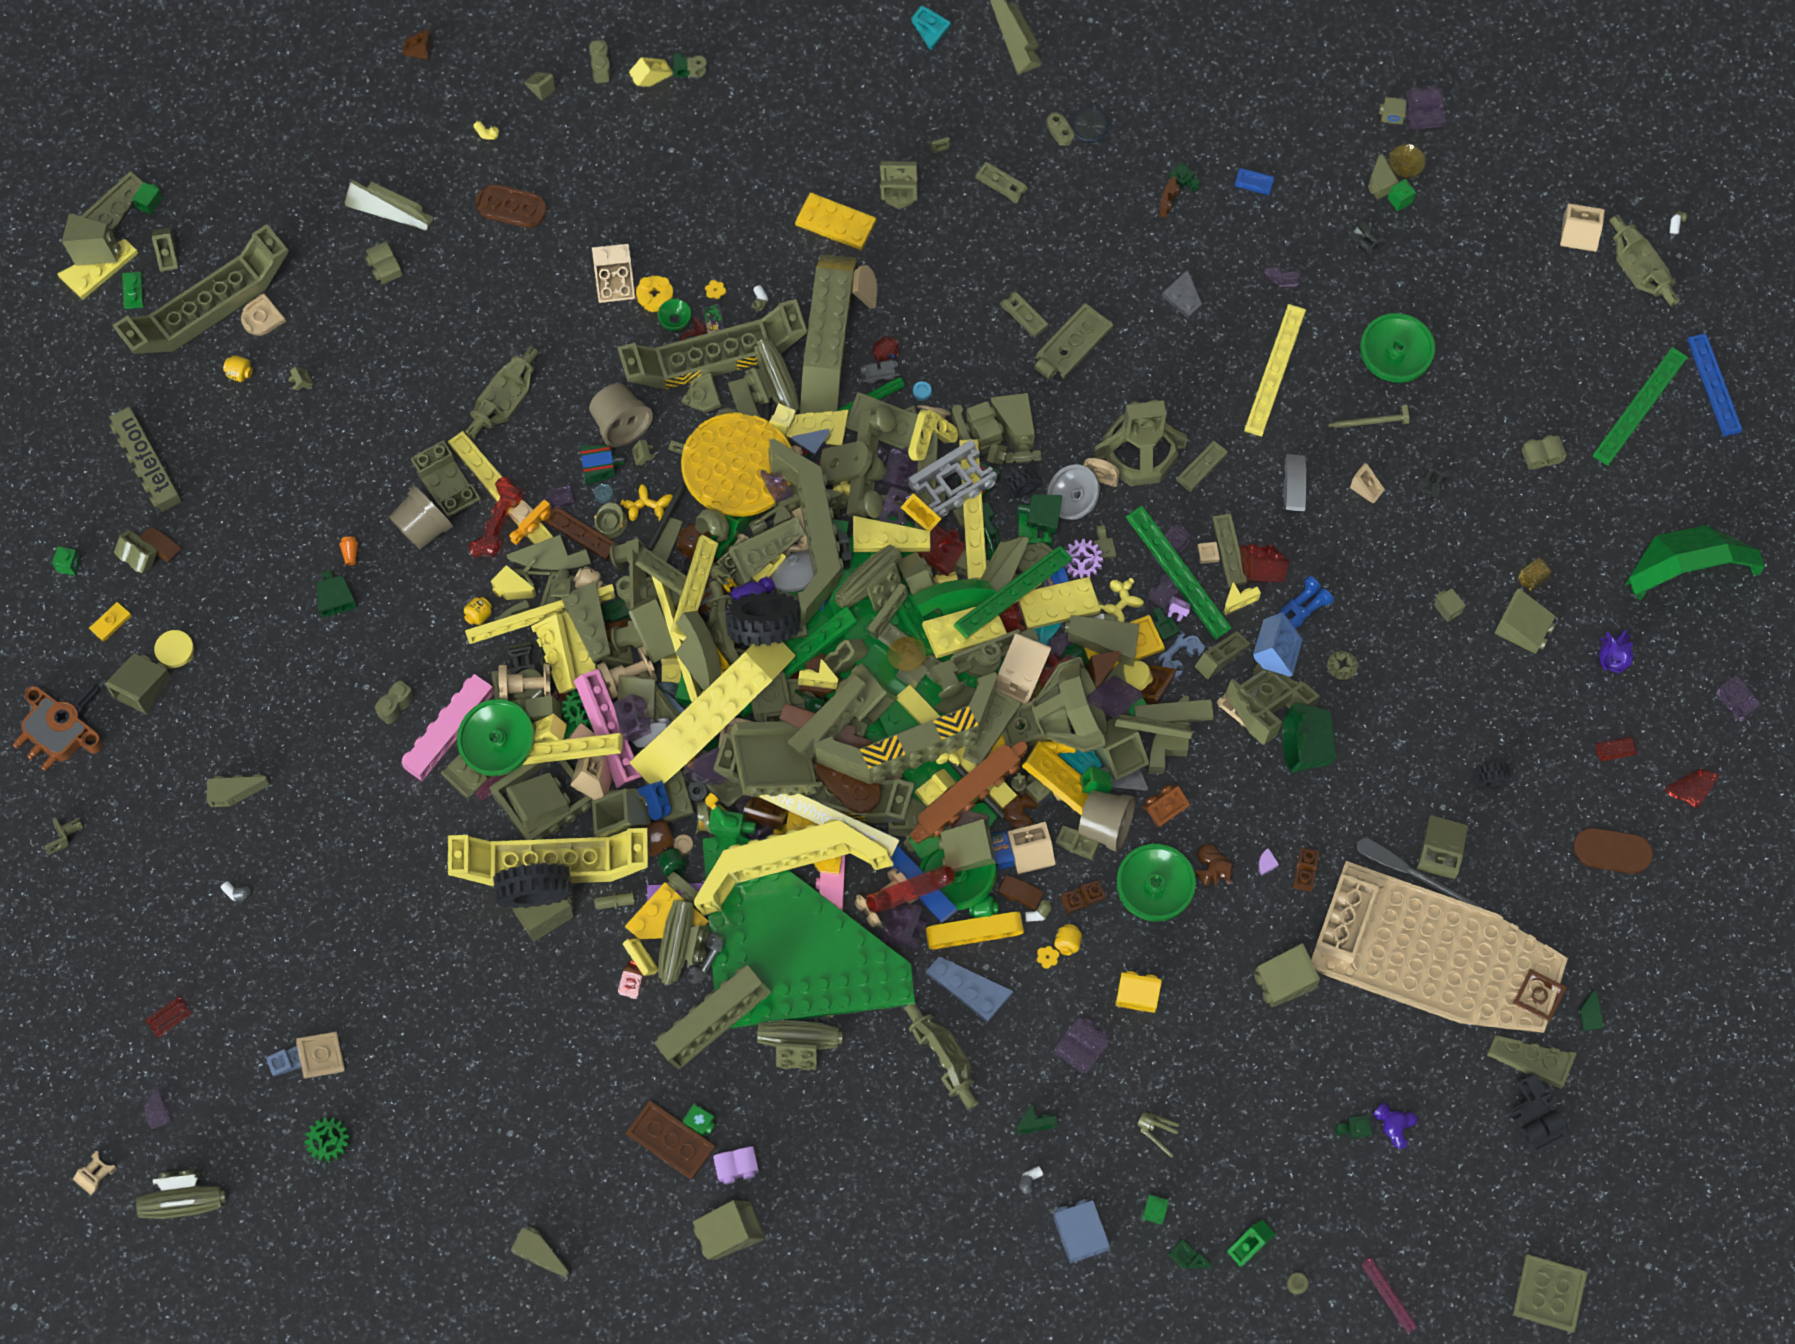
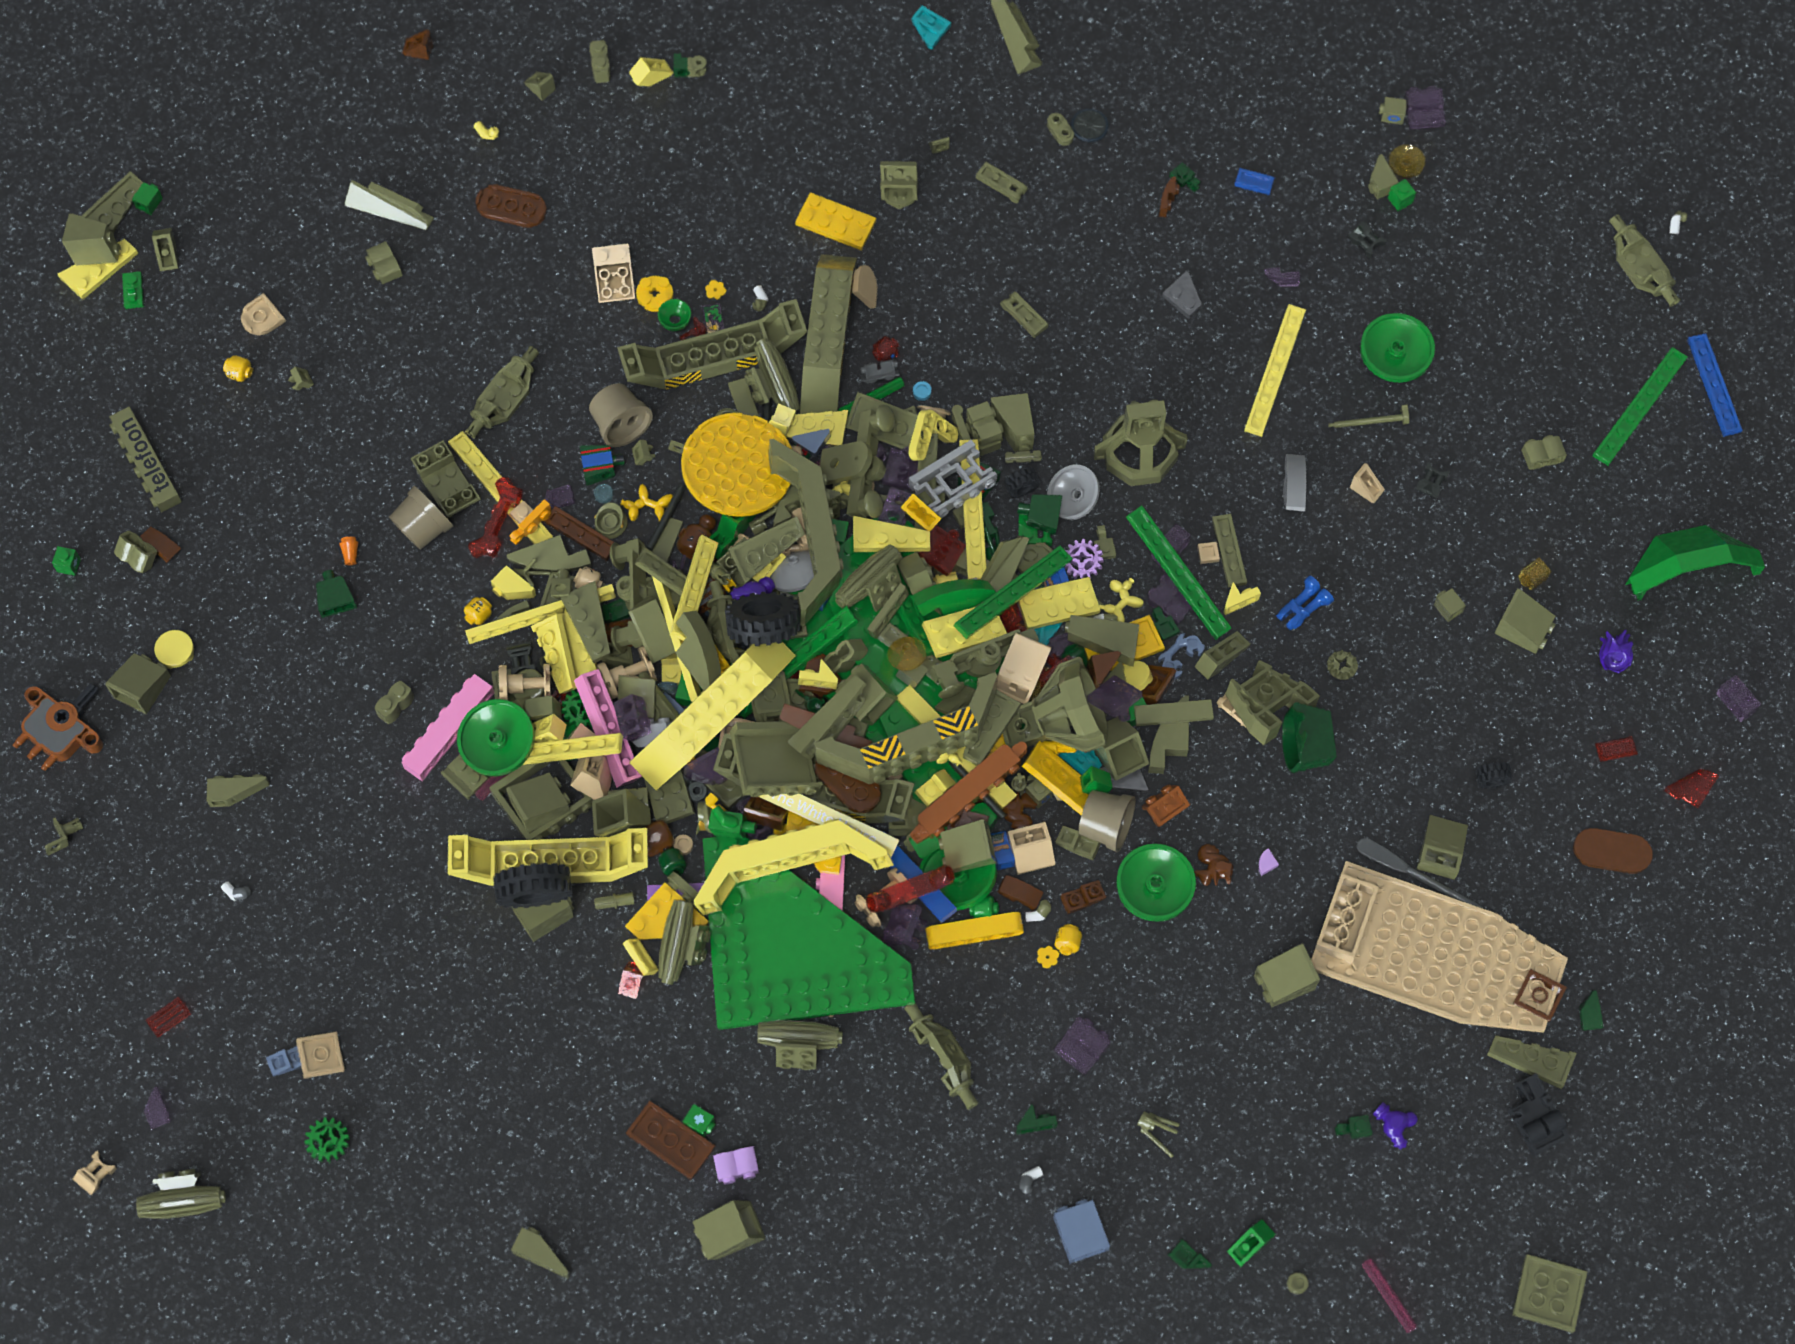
(110, 621): yellow plate -> none
(208, 299): olive slope -> none
(656, 800): blue leg -> none
(696, 974): flat silver bar -> none
(703, 394): olive plate -> none
(712, 1017): olive brick -> none
(714, 522): olive hair -> none
(776, 486): slope -> none
(844, 551): pearl dark grey piece -> none
(973, 990): sand blue wing -> none
(998, 454): olive tile -> none
(1077, 338): olive hinge -> none
(1104, 471): tan tile -> none
(1138, 992): yellow slope -> none
(1153, 726): olive tile -> none
(1155, 1209): green brick -> none
(1179, 606): lavender tile -> none
(1202, 466): olive plate -> none
(1263, 563): clear red slope -> none
(1278, 645): medium blue slope -> none
(1306, 869): reddish brown slope -> none
(1582, 227): tan slope -> none

